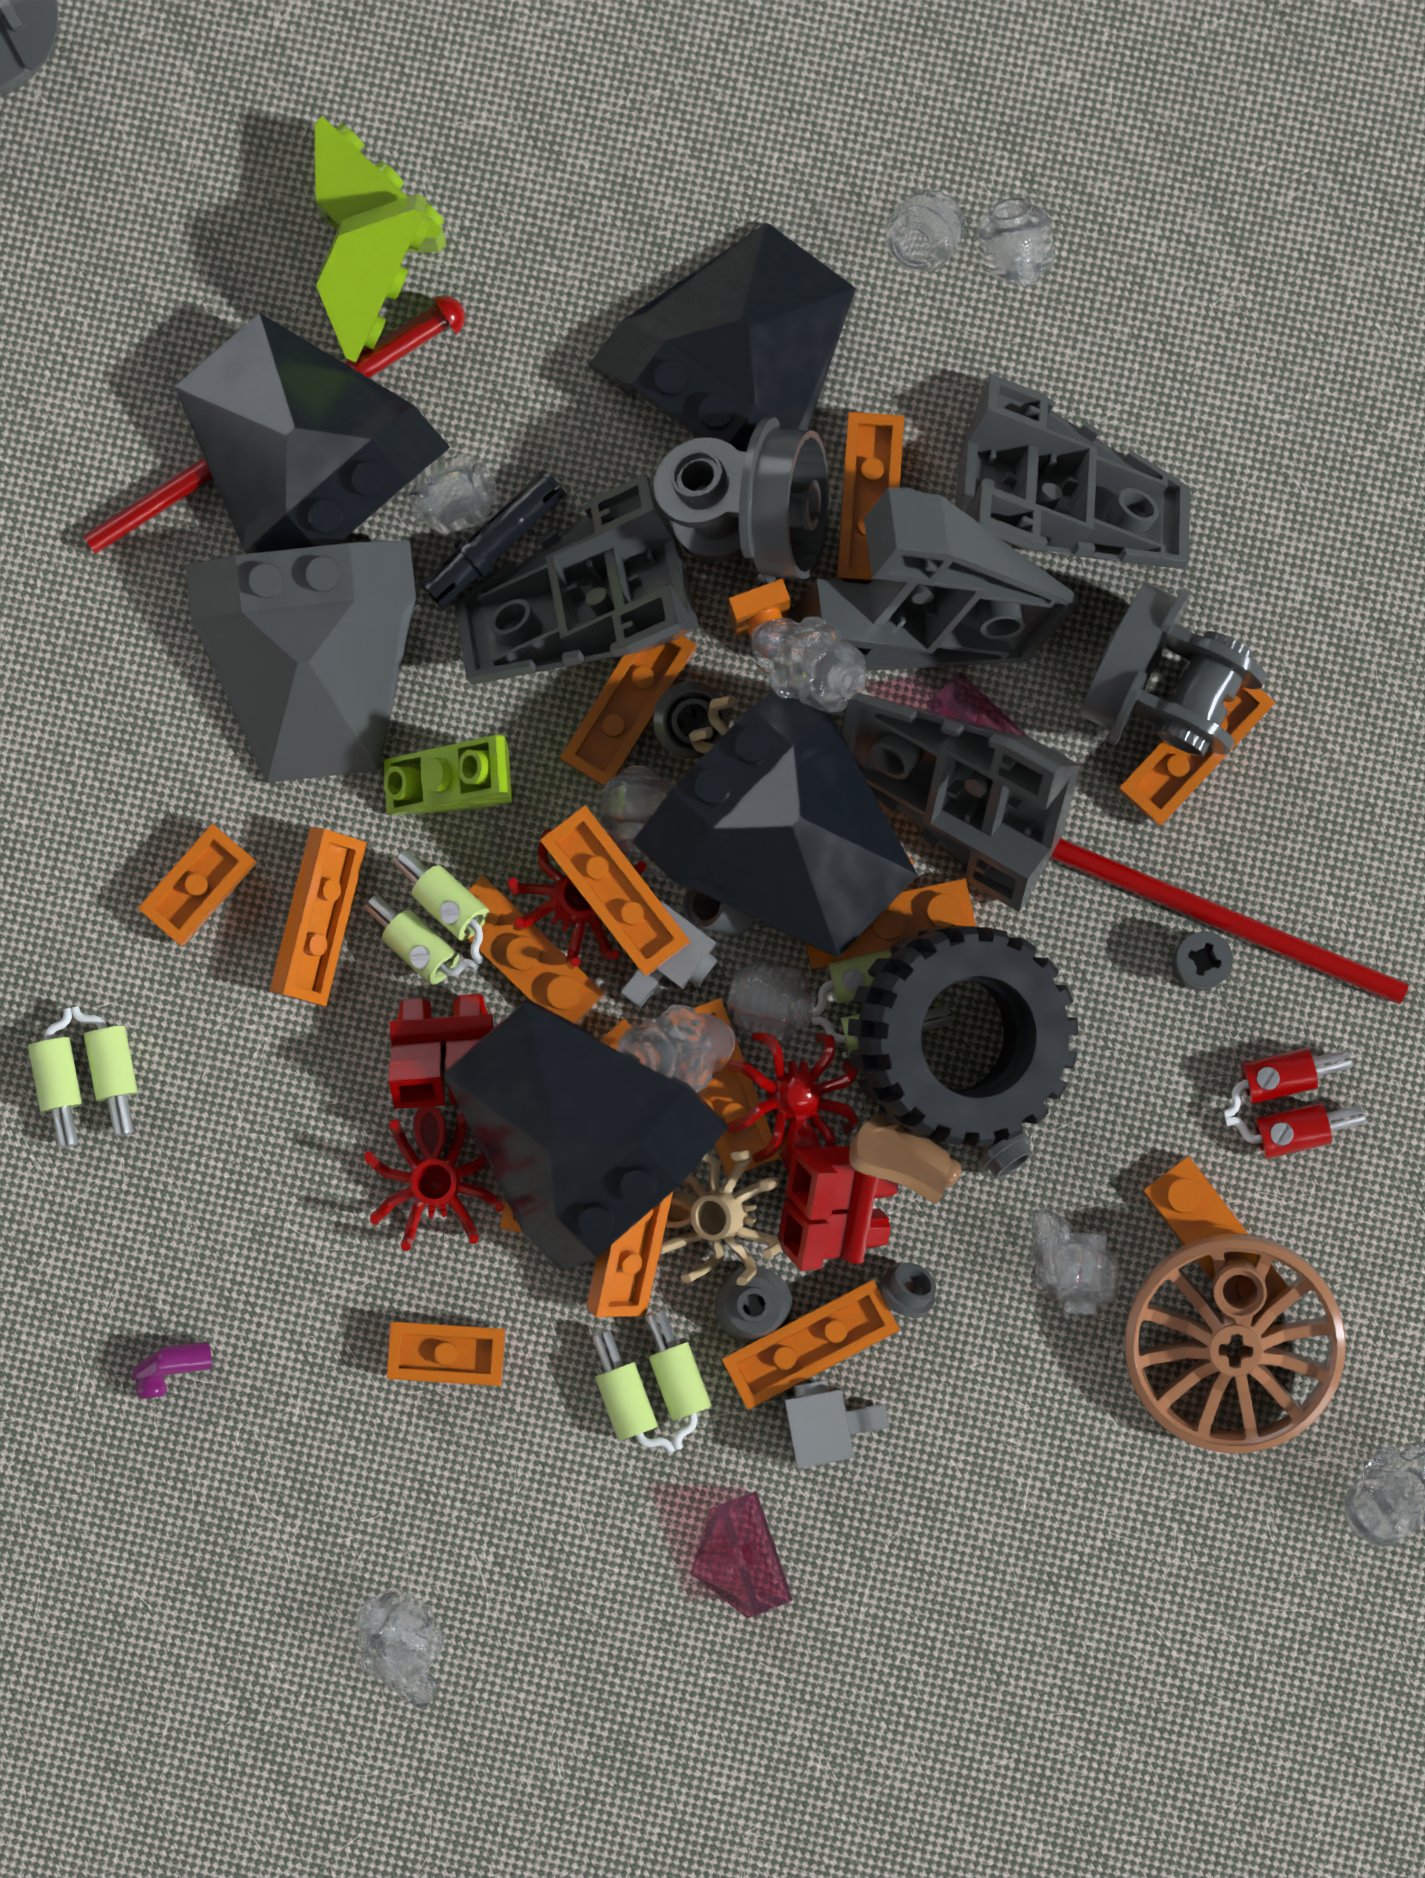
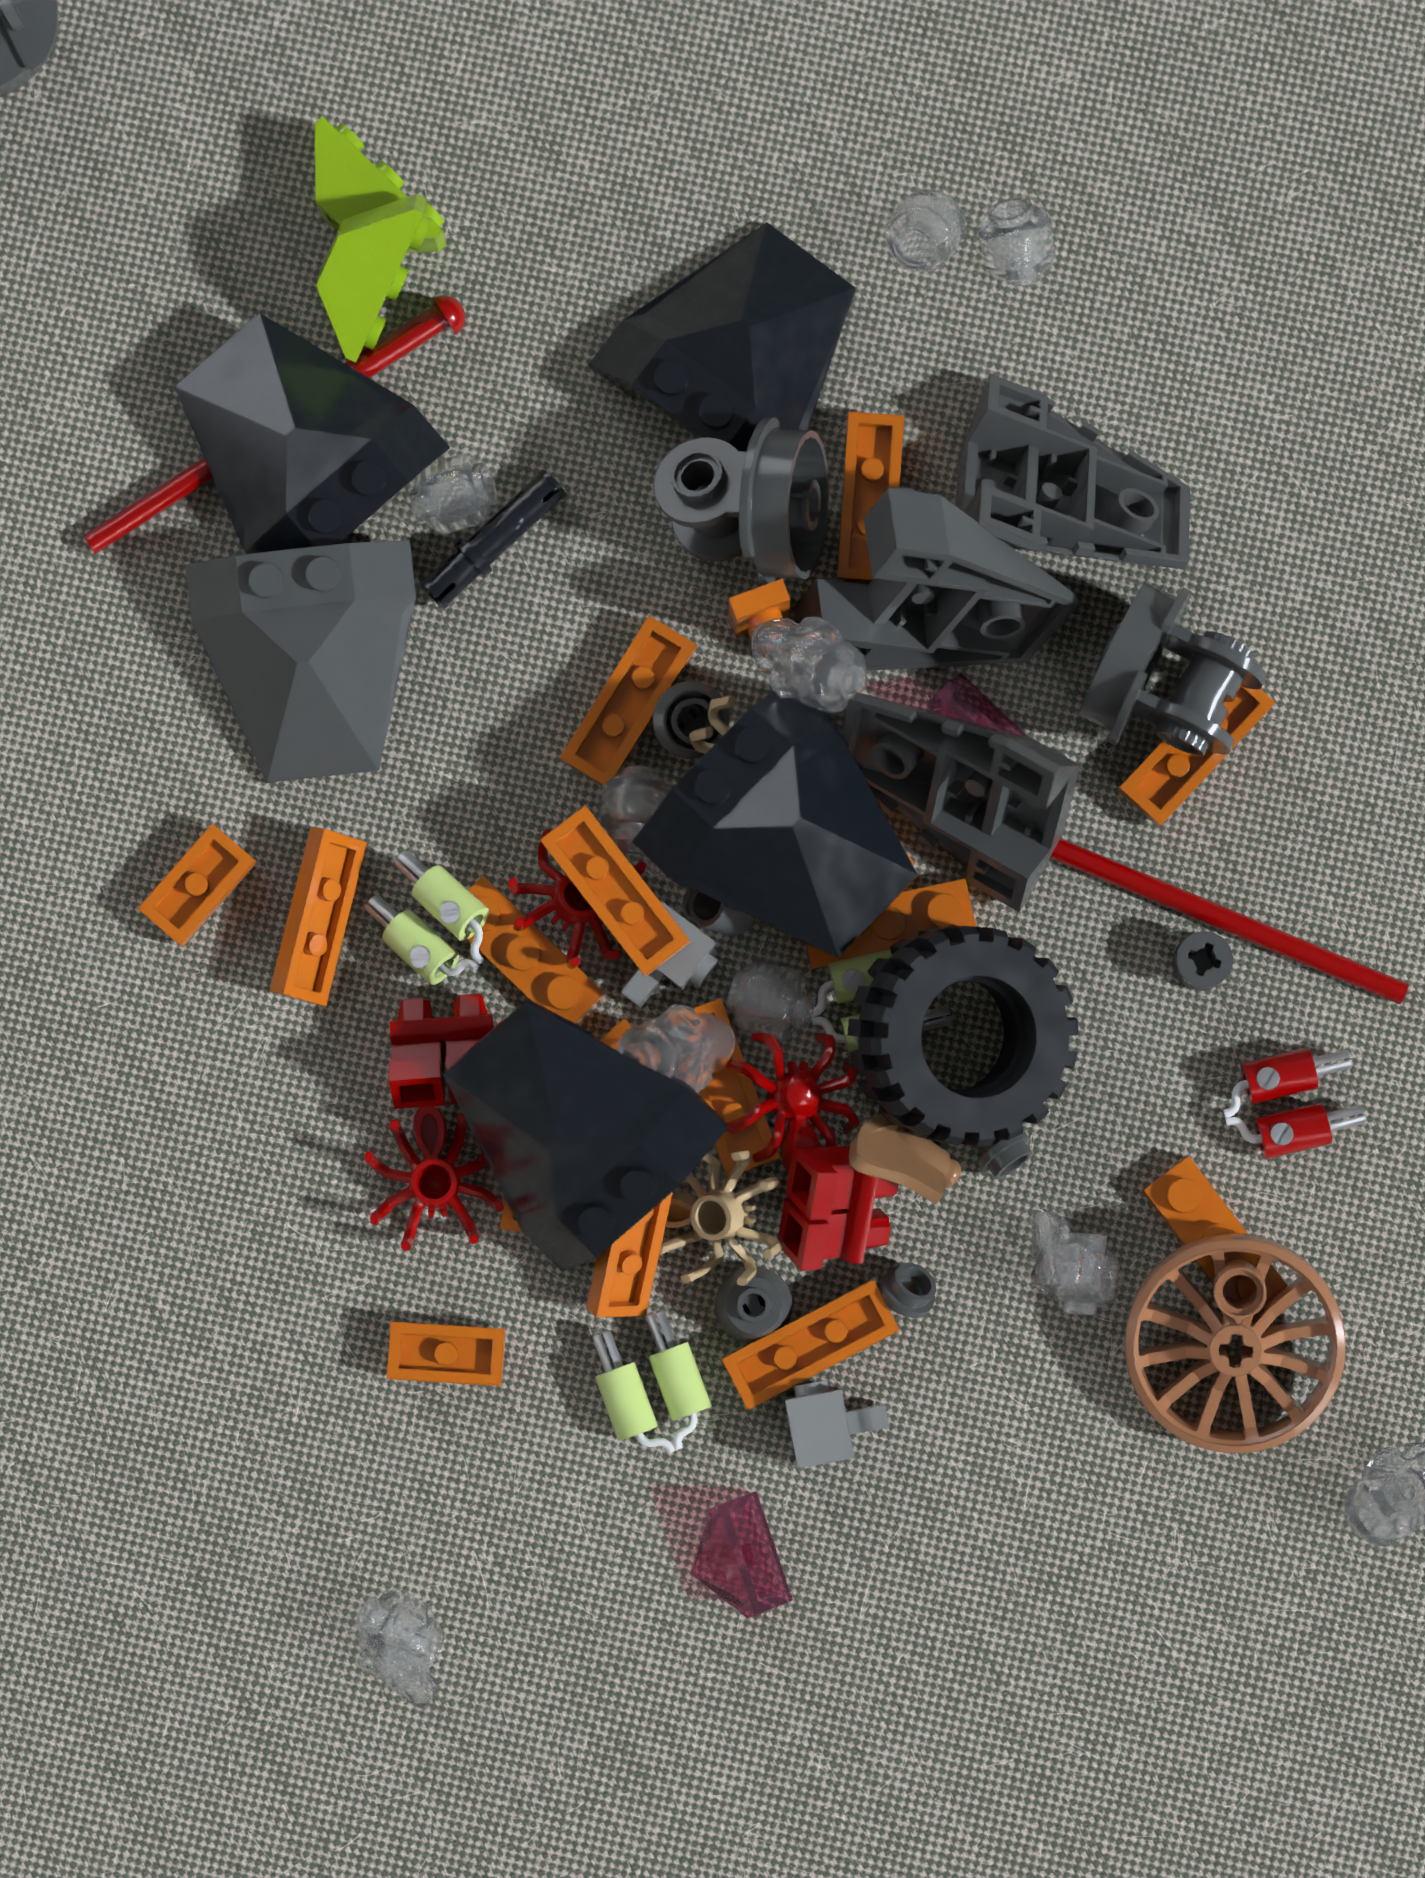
(57, 1077): yellowish green piece -> none
(168, 1361): magenta arm -> none
(449, 778): lime slope -> none
(584, 597): dark grey wedge -> none

